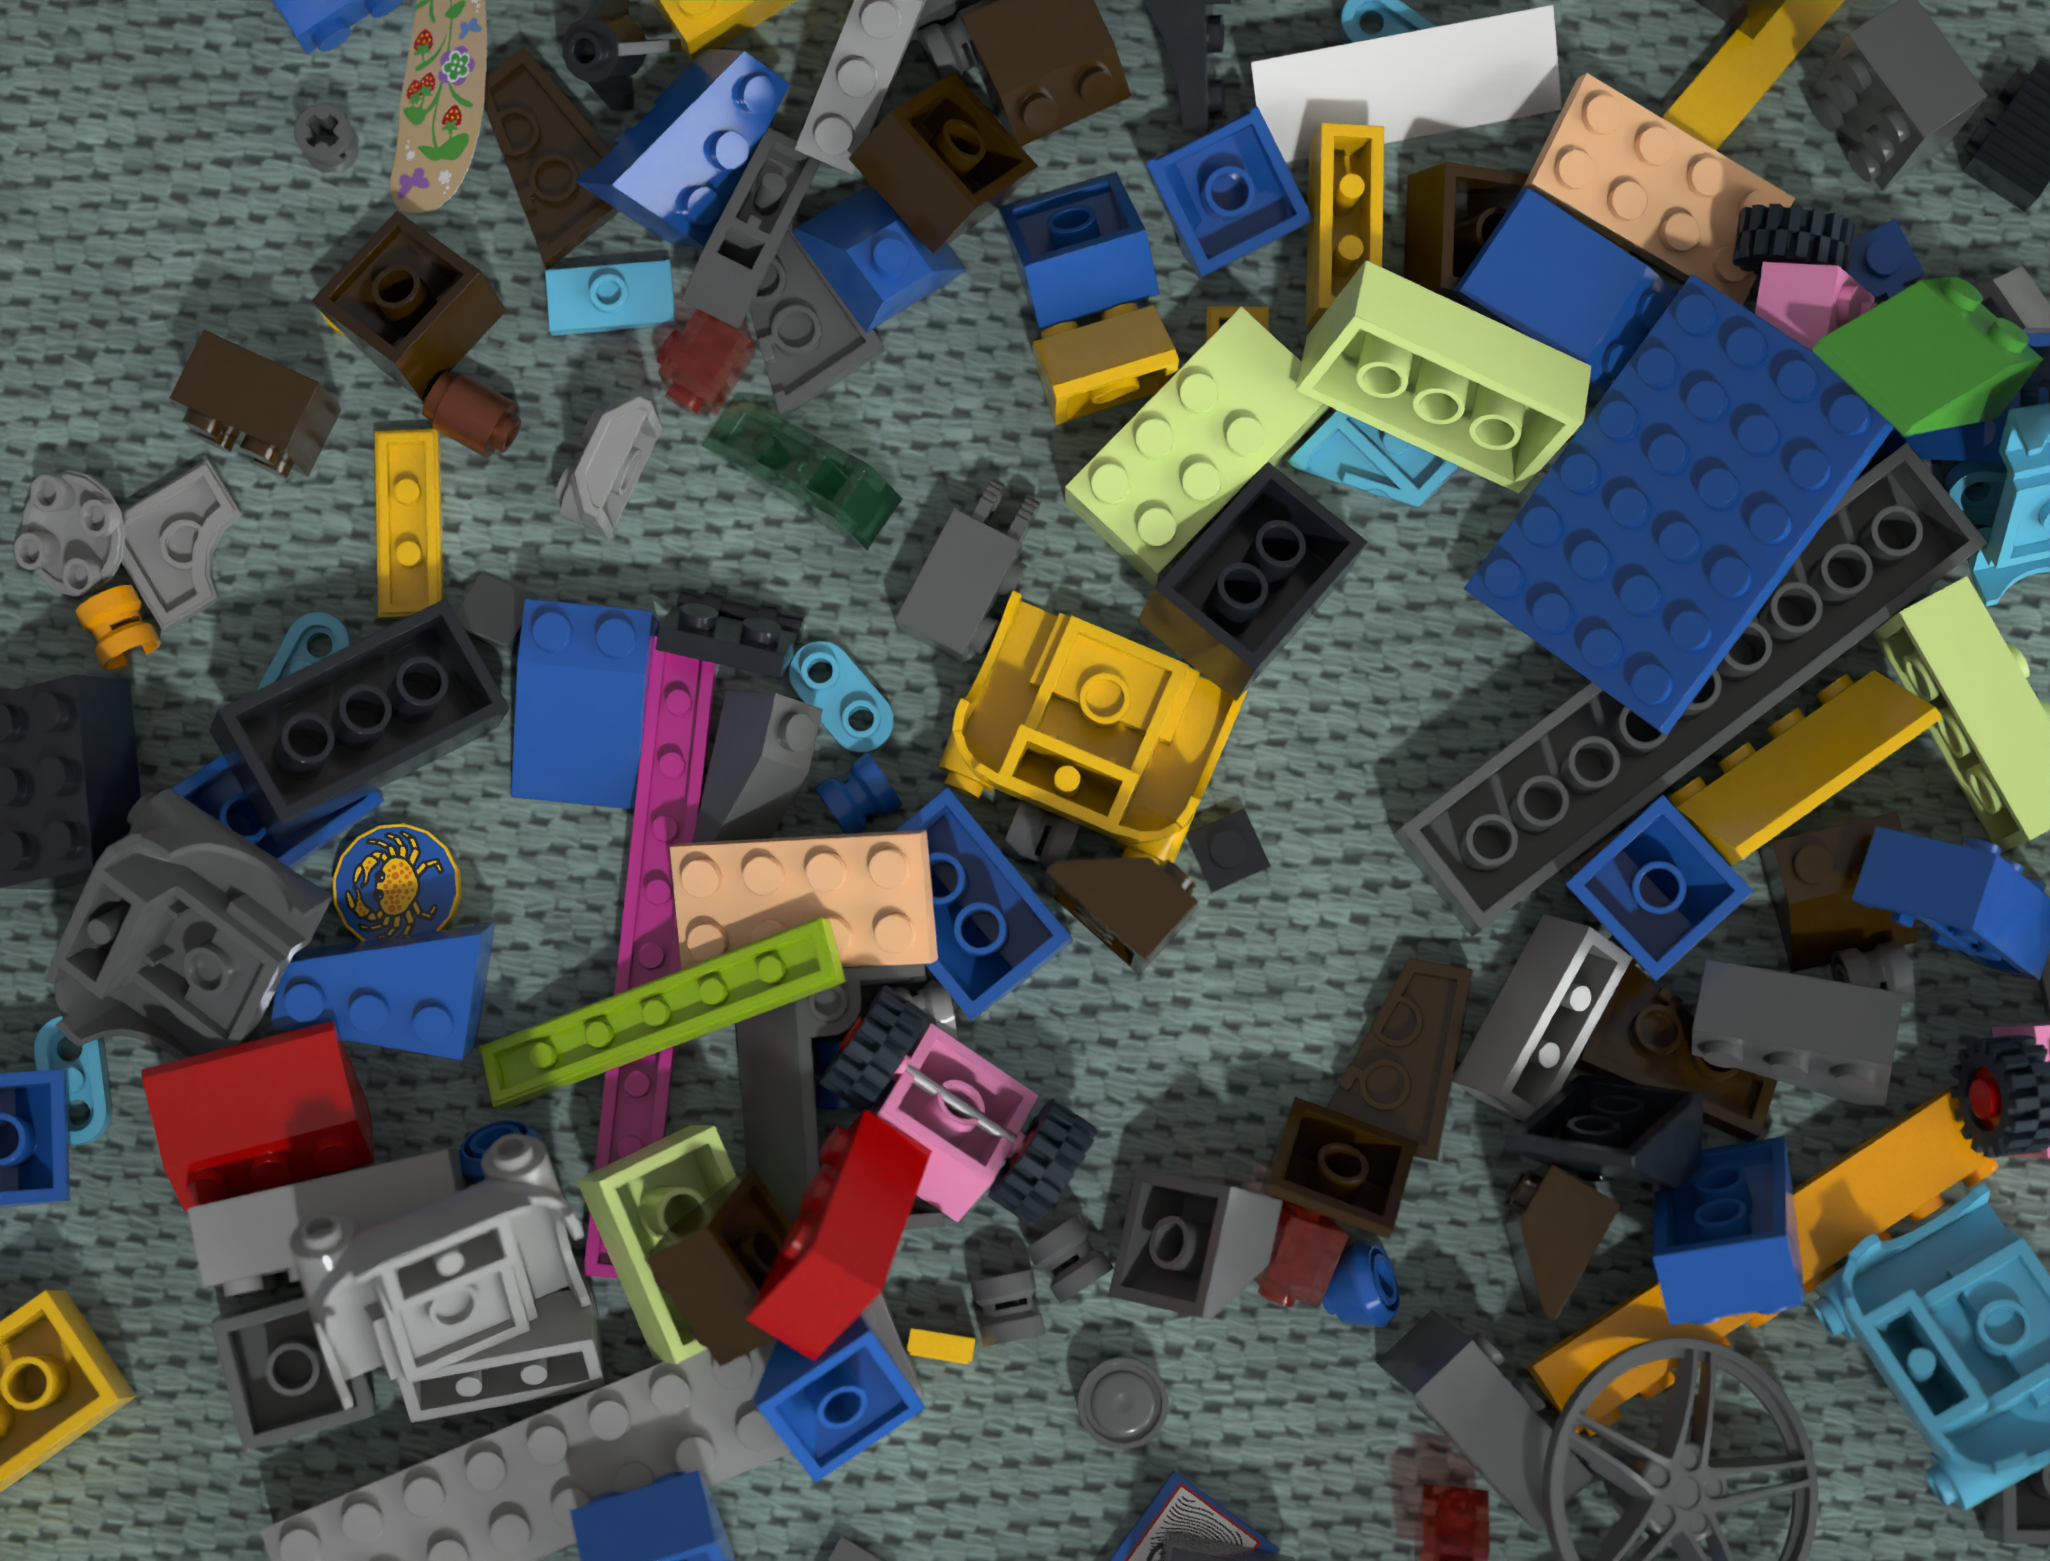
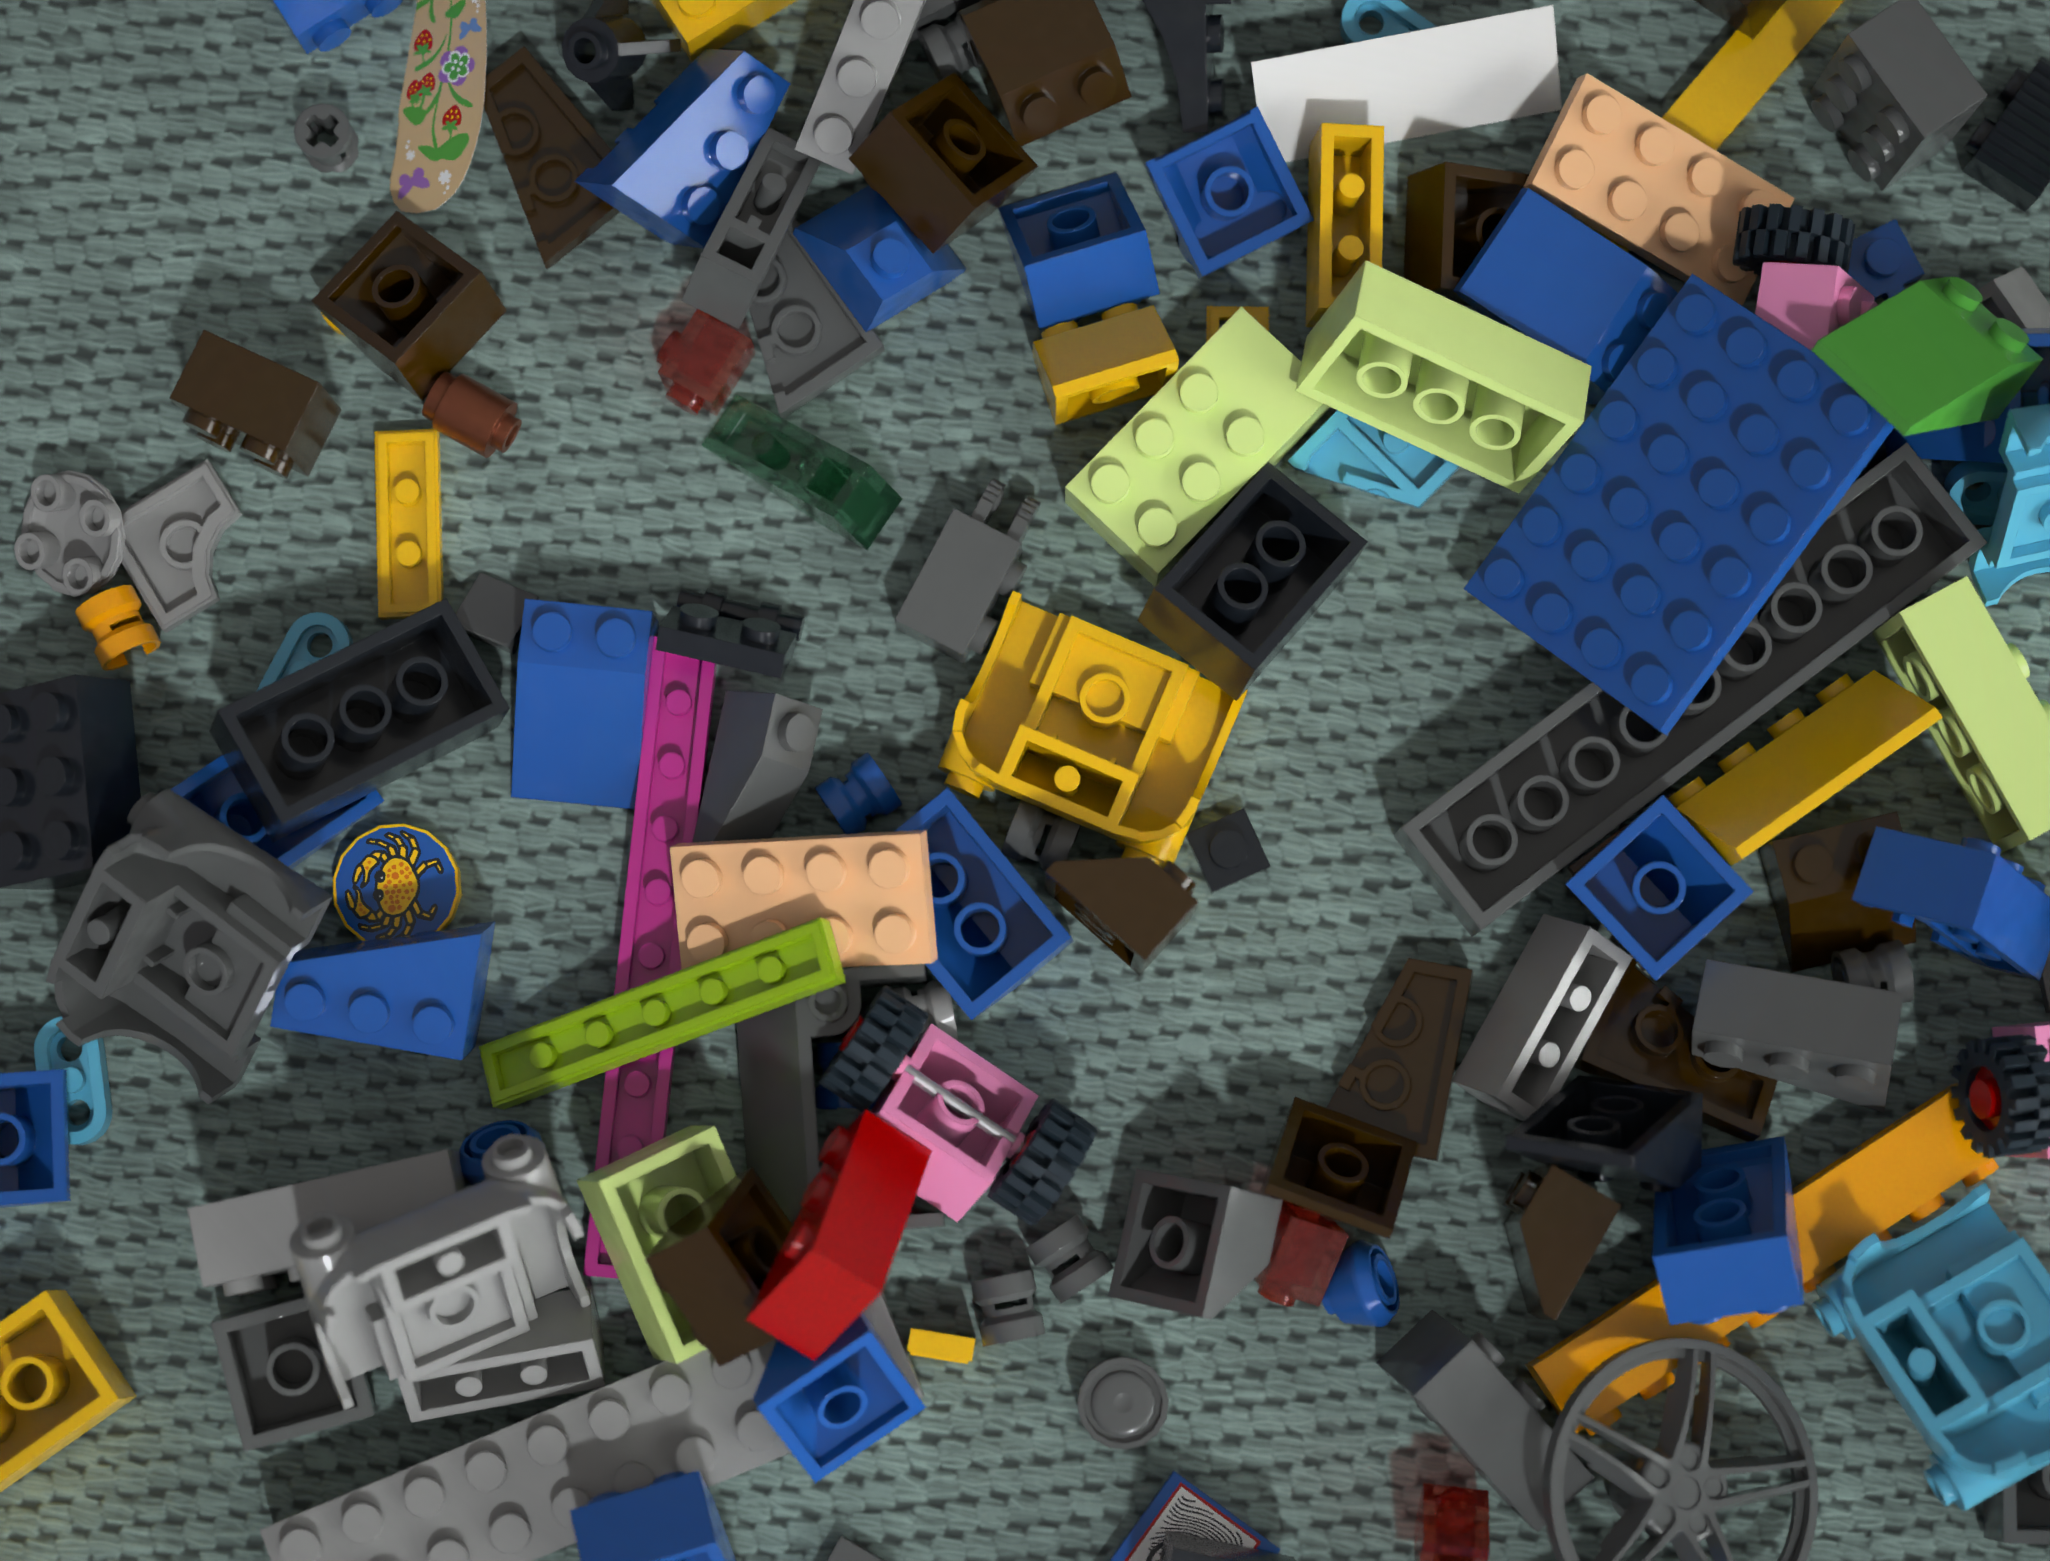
(259, 1115): red slope -> none
(609, 466): light grey slope -> none
(610, 297): medium azure plate -> none
(841, 697): medium azure plate -> none

